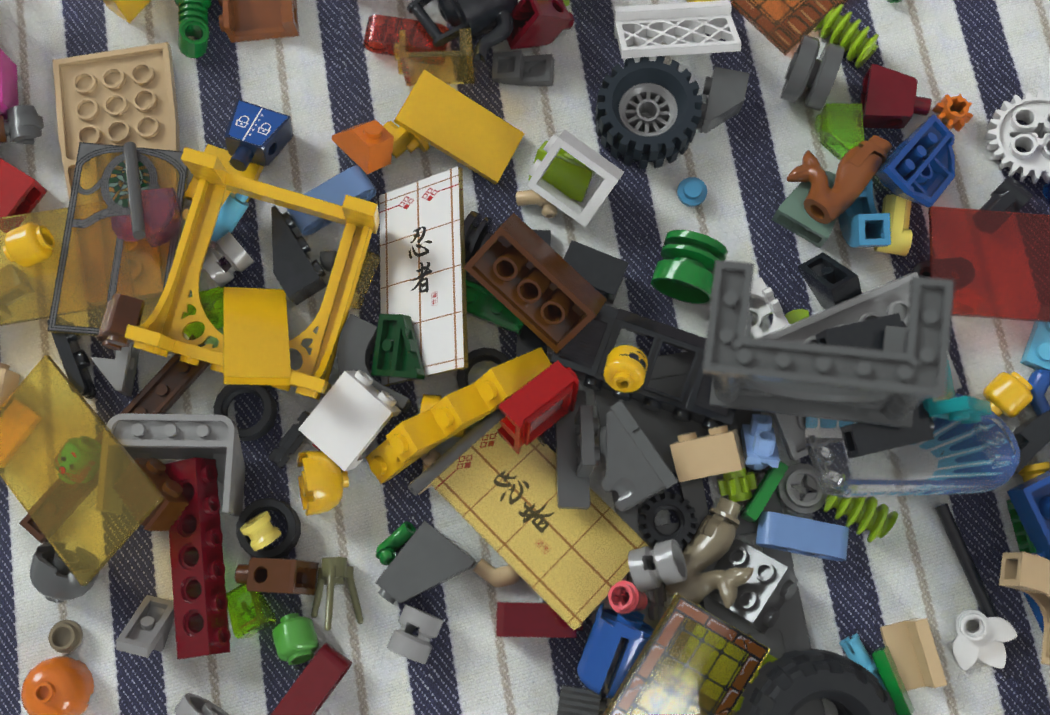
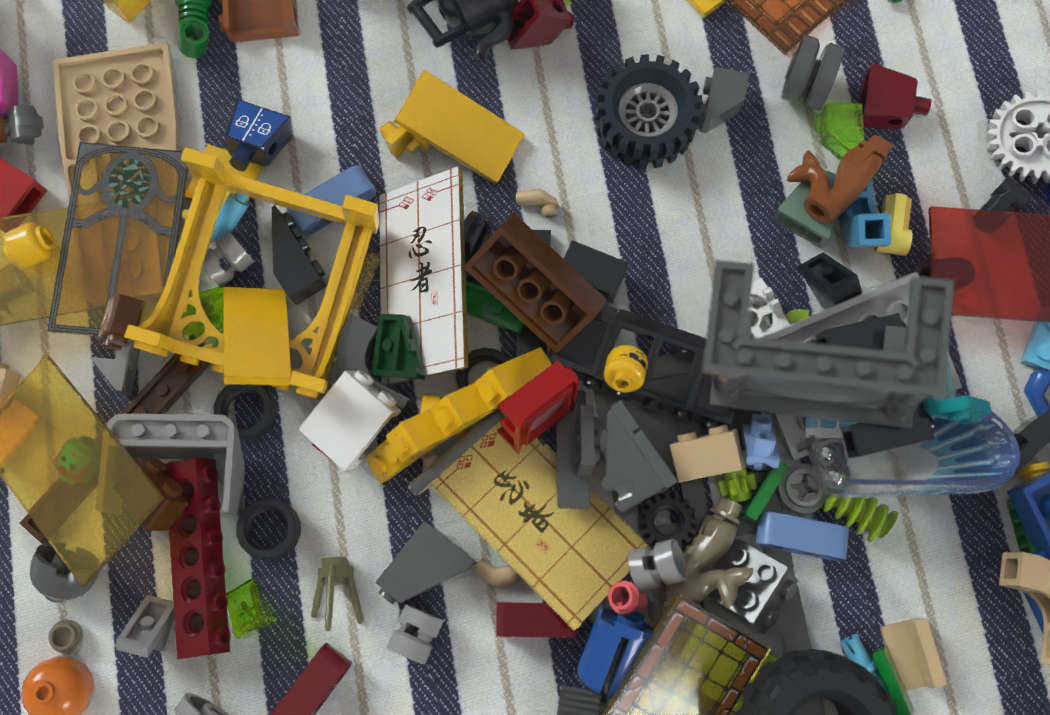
(75, 363): black hinge -> none
(134, 191): dark grey bar -> none
(161, 217): clear pink brick -> none
(260, 531): light yellow wheel -> none
(278, 576): reddish brown torso -> none
(289, 443): black axle -> none
(295, 639): bright green head -> none
(320, 482): yellow cylinder -> none
(327, 259): dark grey hinge -> none
(366, 145): orange slope -> none
(384, 31): clear red beam -> none
(386, 550): green arm -> none
(448, 66): clear yellow panel -> none
(522, 70): dark grey slope -> none
(566, 174): lime panel -> none
(586, 156): white window -> none
(682, 19): white fence -> none
(688, 266): green wheel -> none
(692, 191): dark azure plate -> none
(848, 35): lime piece -> none
(921, 164): blue wedge -> none
(953, 111): orange gear -> none
(966, 561): black bar -> none
(984, 642): white plate -> none
(1008, 394): yellow head -> none

